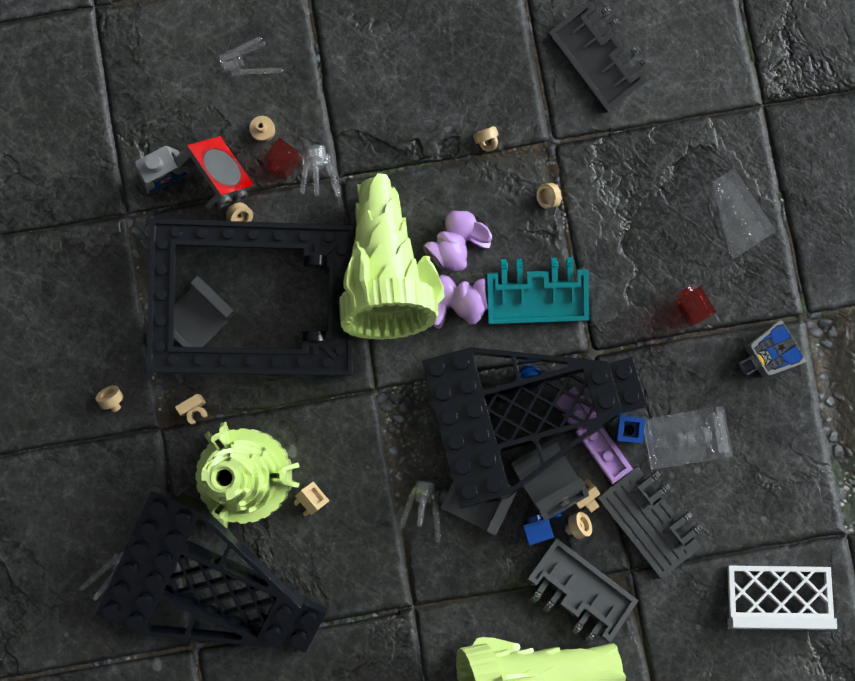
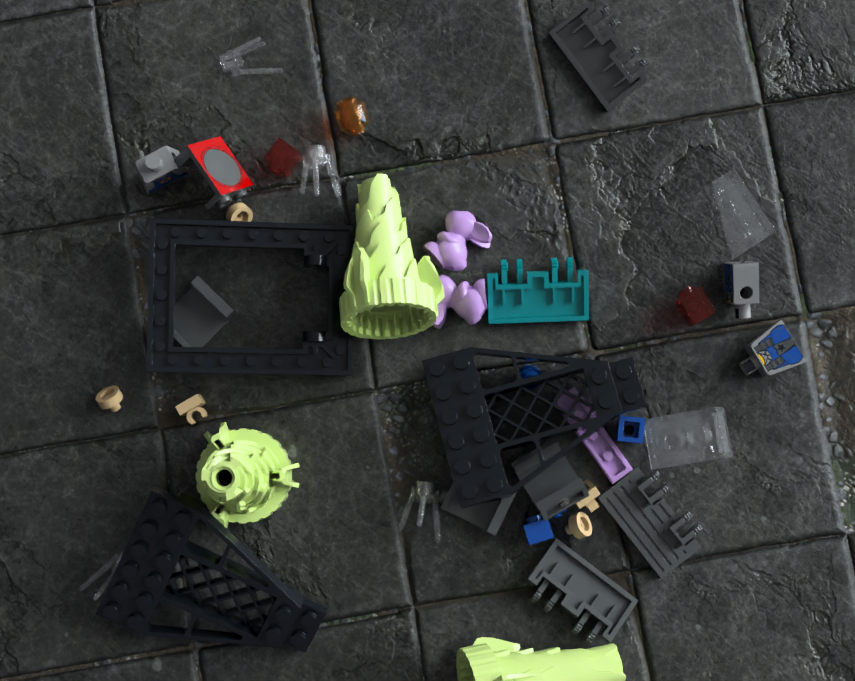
(265, 133): tan tile -> none
(311, 498): tan tile -> none
(351, 115): none -> clear orange head
(486, 134): tan tile -> none
(548, 195): tan tile -> none
(738, 276): none -> light grey torso
(785, 620): white fence -> none

